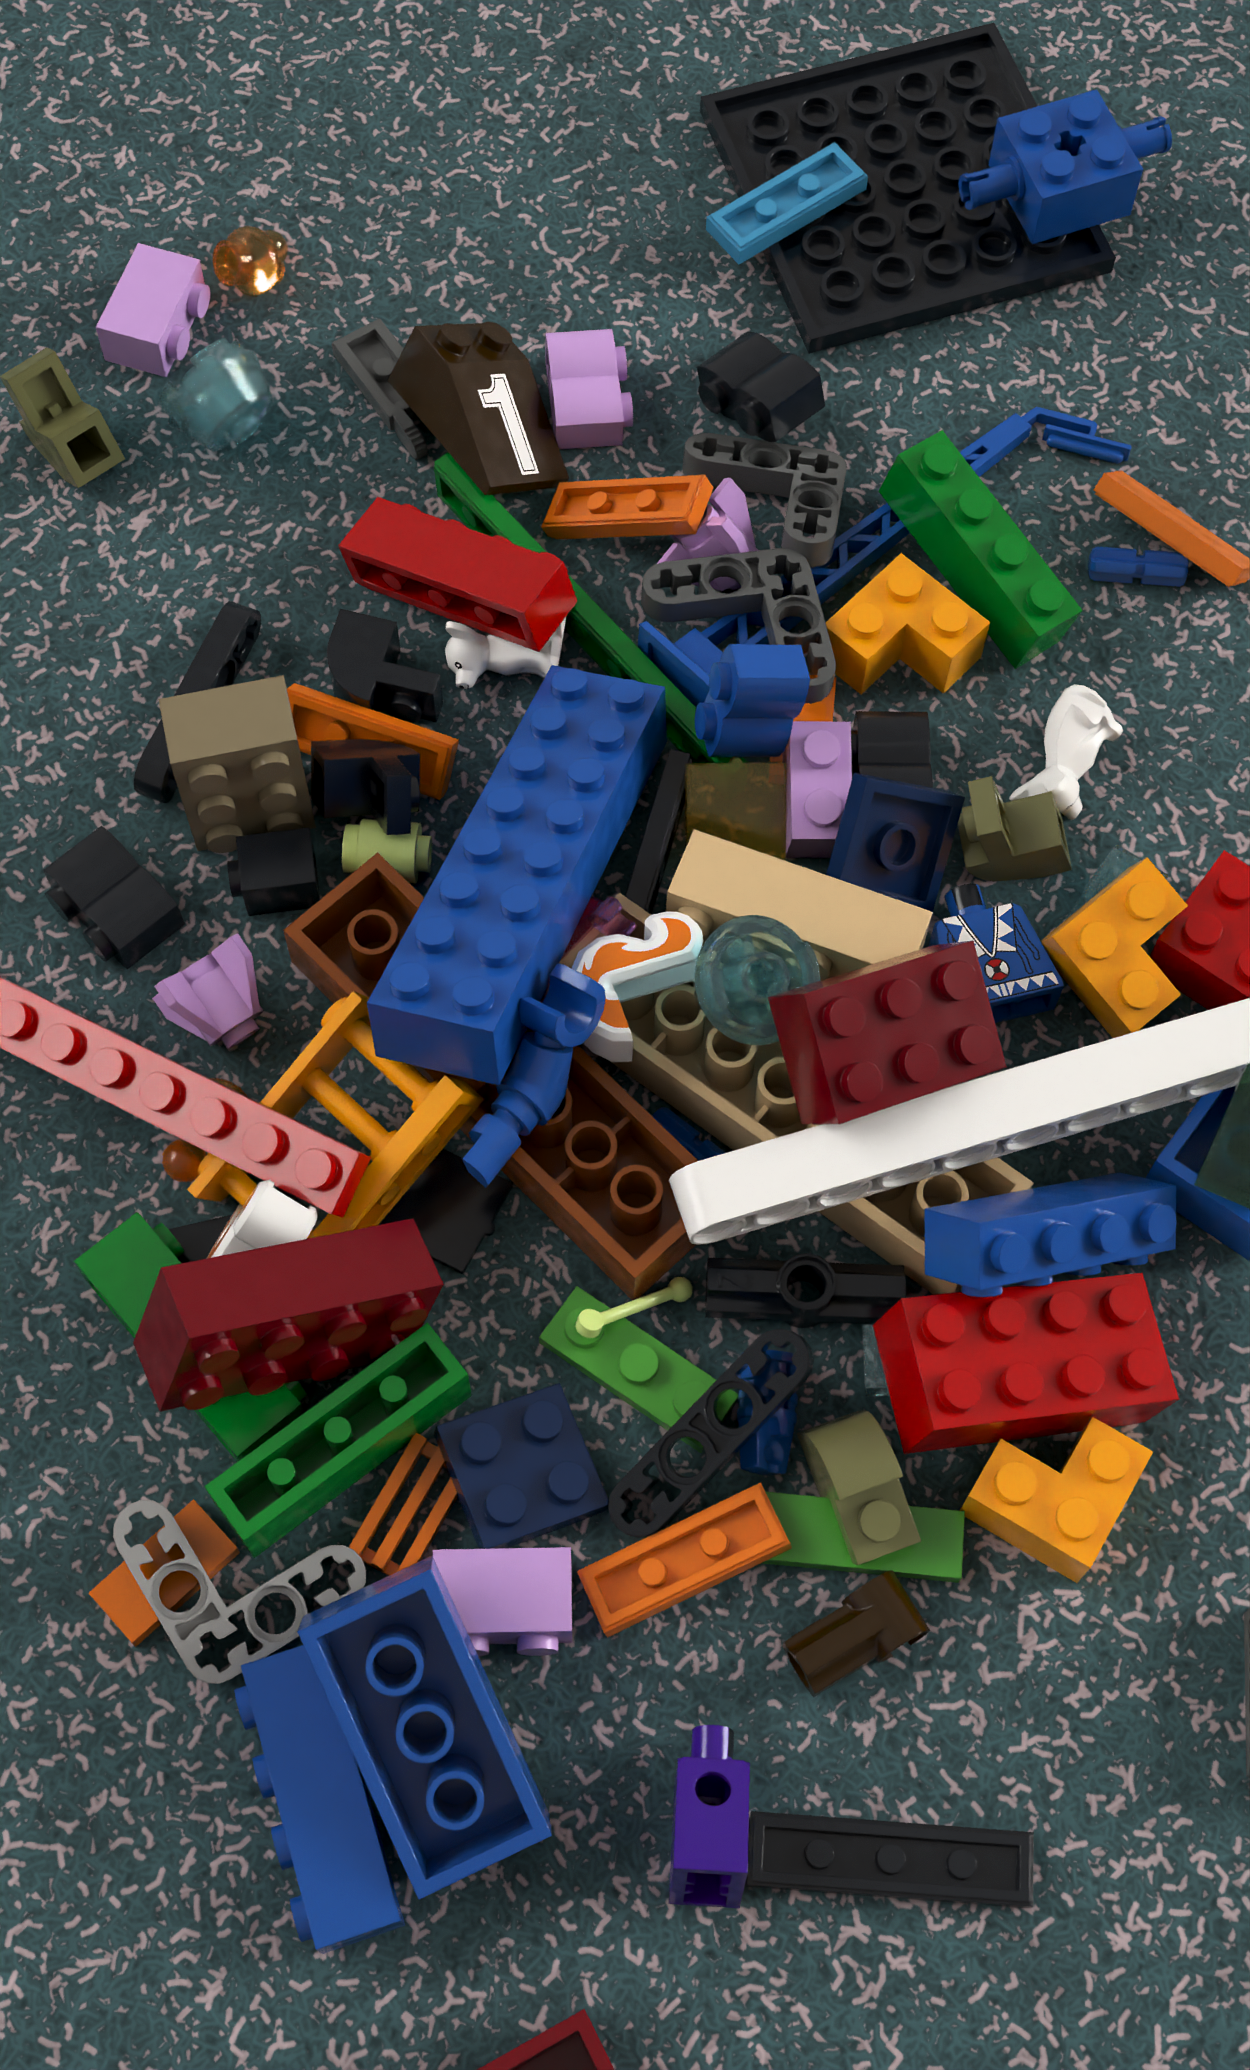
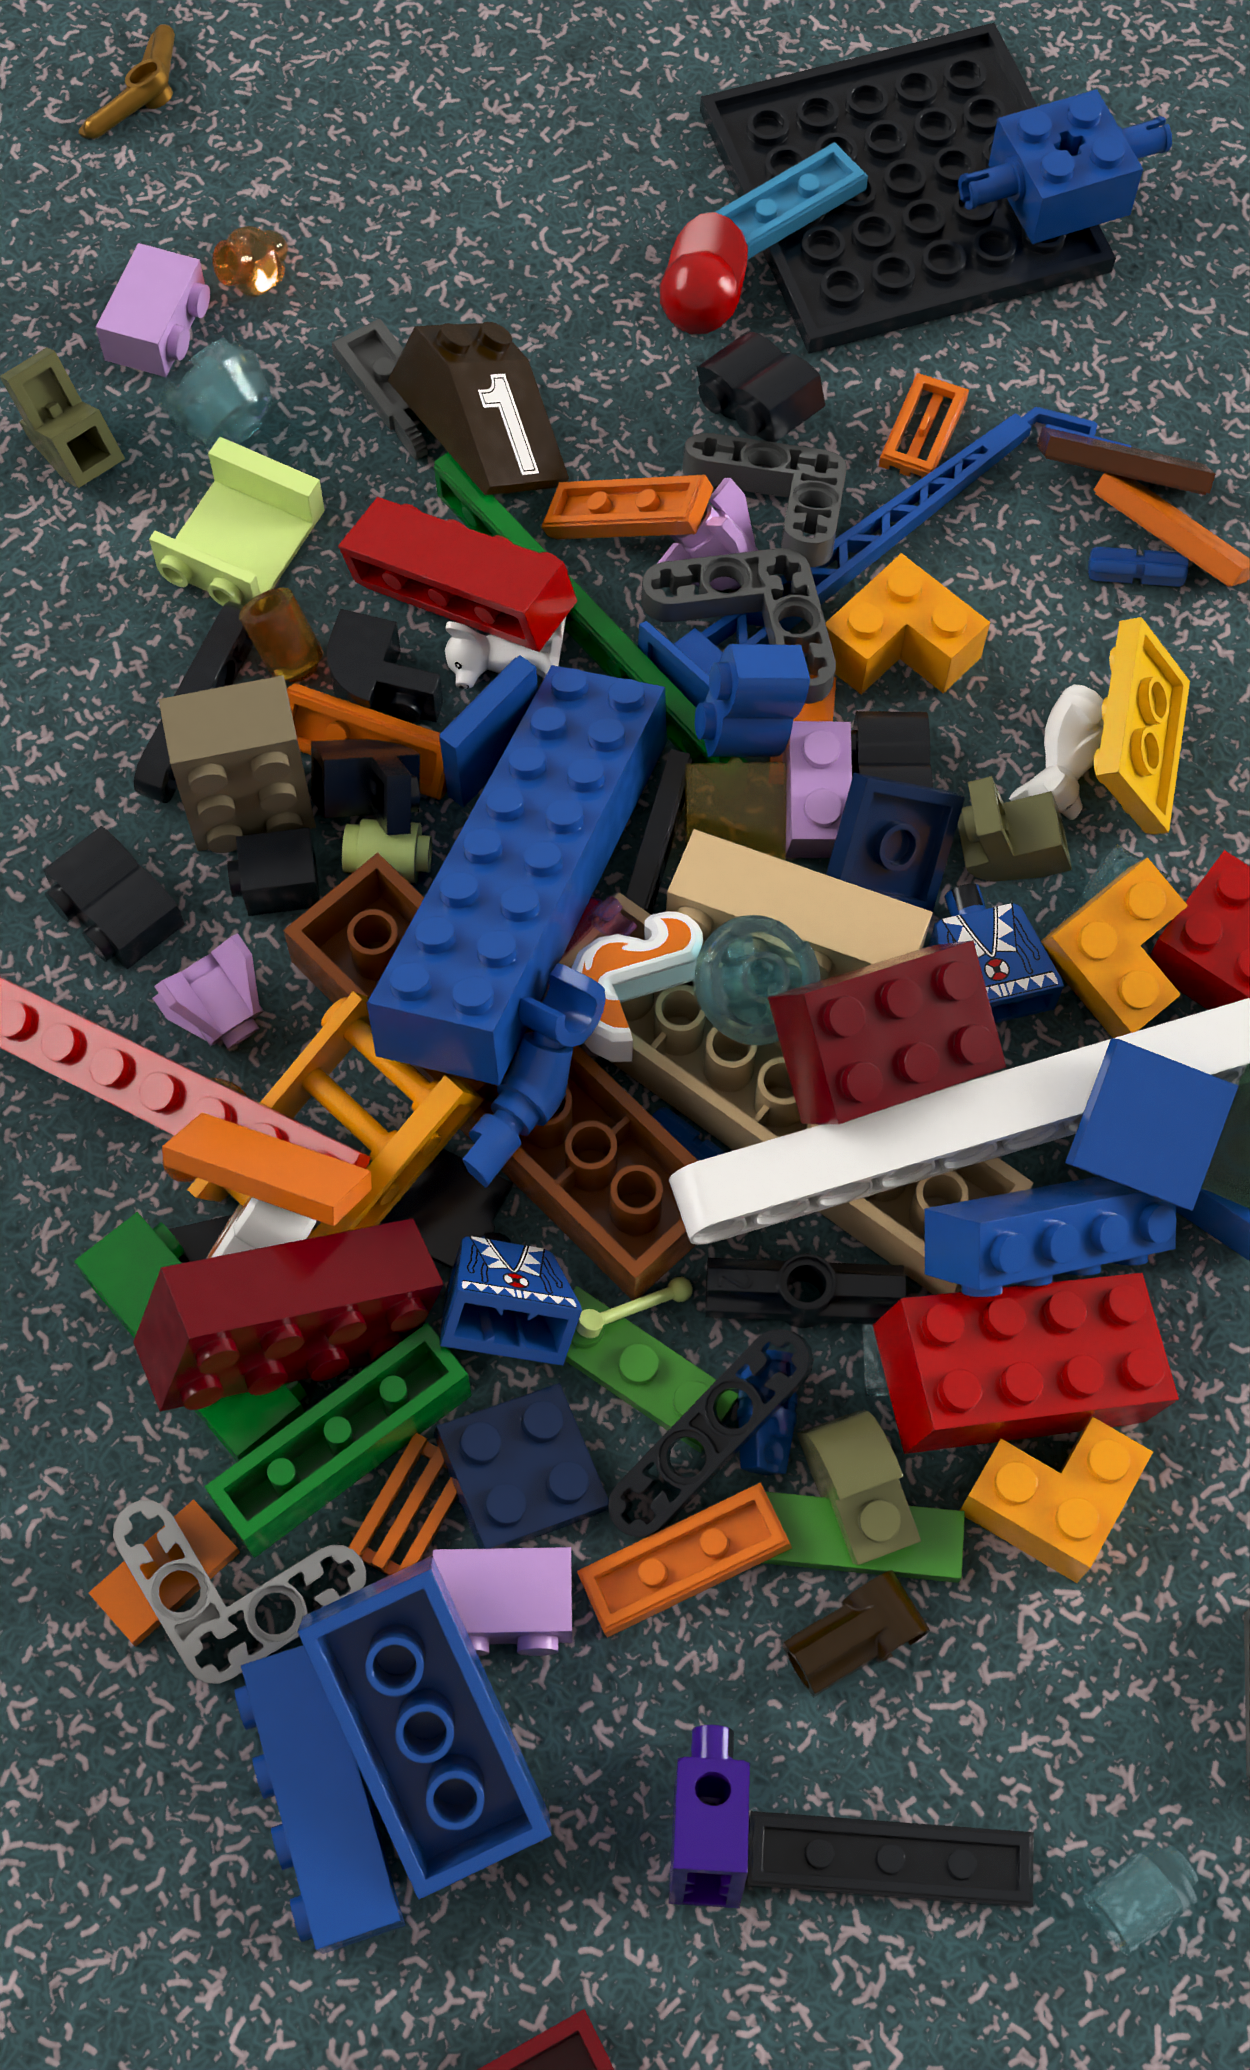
(143, 82): none -> pearl gold piece
(242, 526): none -> yellowish green panel
(267, 1168): none -> orange tile
(282, 634): none -> clear orange brick
(484, 729): none -> blue tile
(508, 1301): none -> blue torso
(585, 388): lavender brick -> none
(704, 274): none -> red cap
(910, 462): none -> orange tile
(979, 548): green brick -> none
(1125, 461): none -> reddish brown tile
(1142, 726): none -> yellow plate
(1142, 1896): none -> clear light blue brick
(1151, 1124): none -> blue tile

